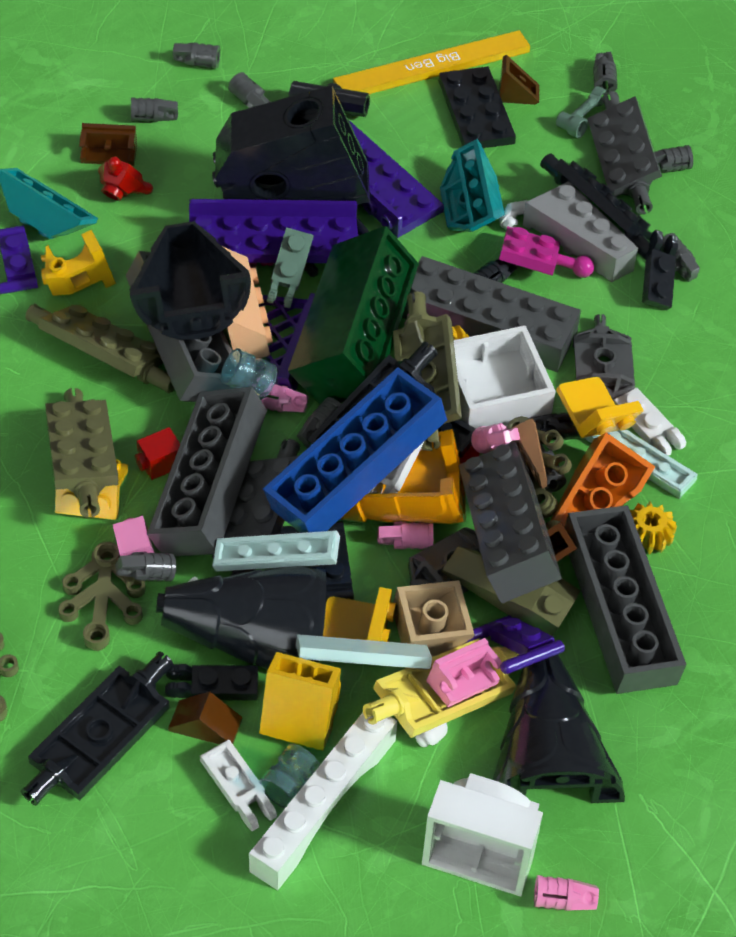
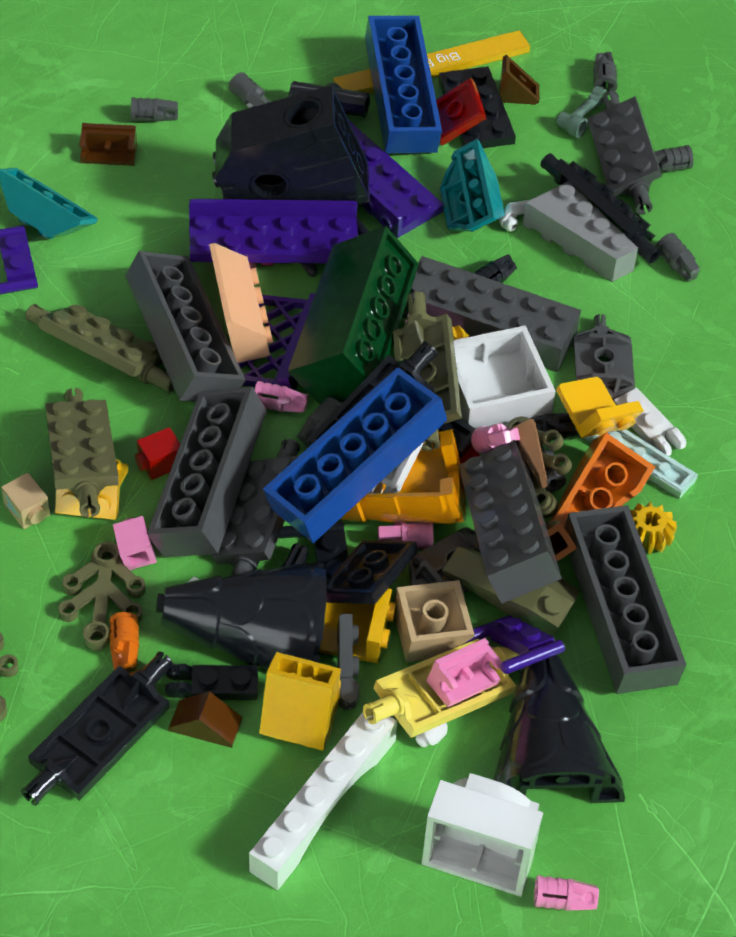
(26, 501): none -> tan brick
(77, 272): yellow tile -> none
(121, 179): red rock -> none
(124, 640): none -> orange hinge
(147, 566): dark grey hinge -> none
(189, 284): black cone -> none
(197, 54): dark grey hinge -> none
(237, 782): white hinge -> none
(244, 370): clear light blue wheel -> none
(276, 551): light aqua tile -> none
(289, 775): clear light blue wheel -> none
(290, 264): sand green hinge -> none
(347, 637): none -> dark grey hinge
(363, 651): light aqua tile -> none
(369, 571): none -> black tile
(402, 84): none -> blue brick
(459, 110): none -> red tile
(540, 253): dark pink plate -> none
(660, 271): black hinge -> none

